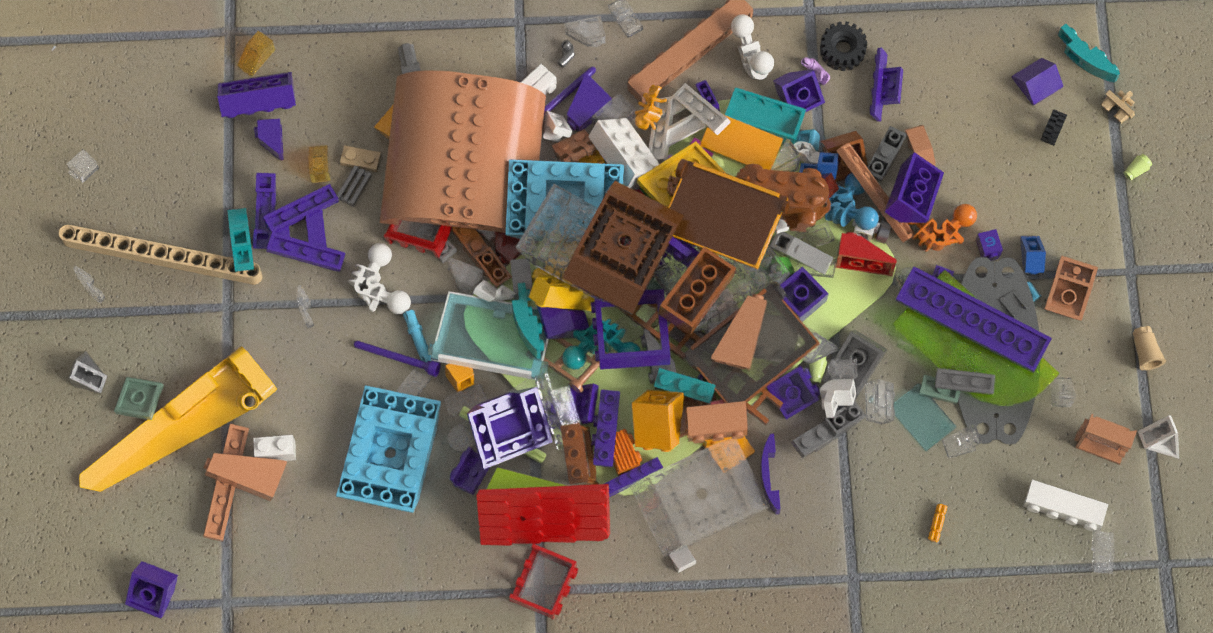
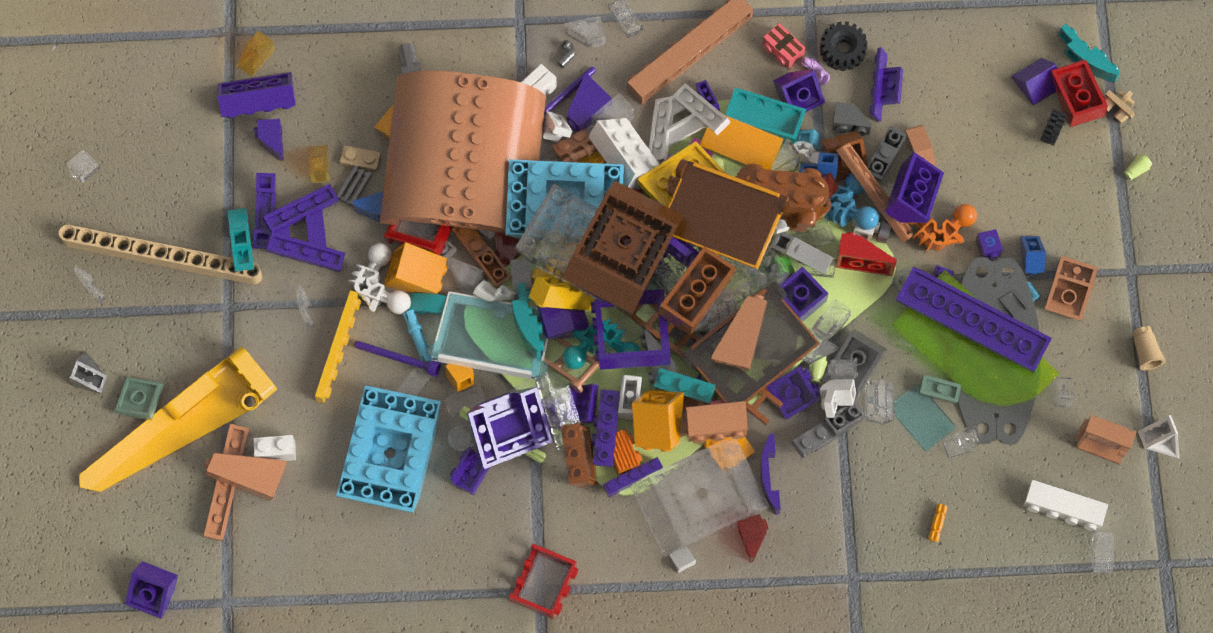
(336, 355): none -> yellow plate
(369, 206): none -> blue slope
(415, 270): none -> light orange slope
(427, 303): none -> teal slope
(537, 511): red piece -> none
(629, 392): none -> white brick
(650, 112): light orange animal -> none
(752, 532): none -> clear red slope
(754, 61): white piece -> none
(783, 46): none -> coral brick
(832, 319): none -> clear slope
(849, 119): none -> dark grey slope
(965, 381): flat silver tile -> none
(1079, 93): none -> red slope

